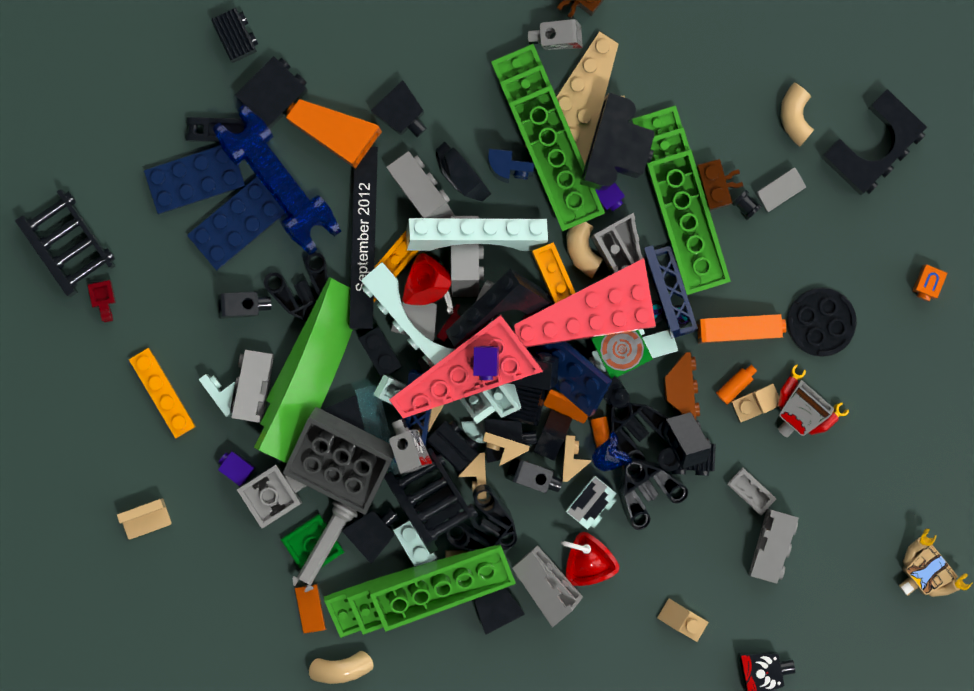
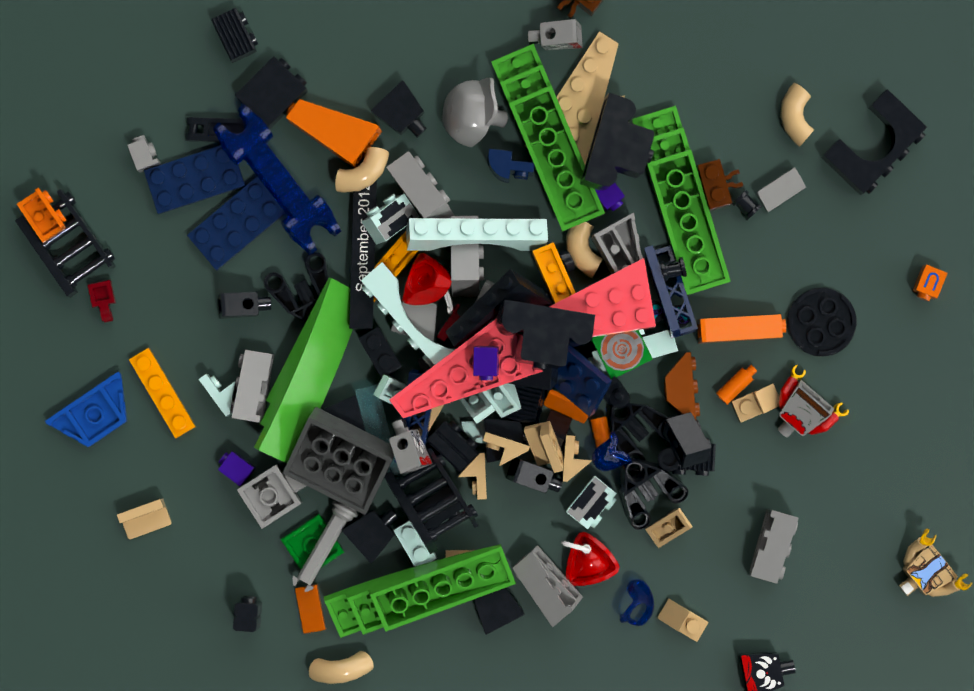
(41, 215): none -> orange bracket
(93, 413): none -> blue wing
(143, 153): none -> light grey brick
(247, 614): none -> black brick
(365, 174): none -> tan cylinder
(390, 218): none -> brick
(460, 174): black connector -> none
(471, 111): none -> light grey piece
(496, 510): black connector -> none
(543, 332): none -> black brick
(545, 445): none -> tan panel
(567, 260): none -> black tile
(640, 593): none -> clear blue piece
(668, 527): none -> tan slope
(673, 269): none -> black bush
(751, 491): light grey plate -> none

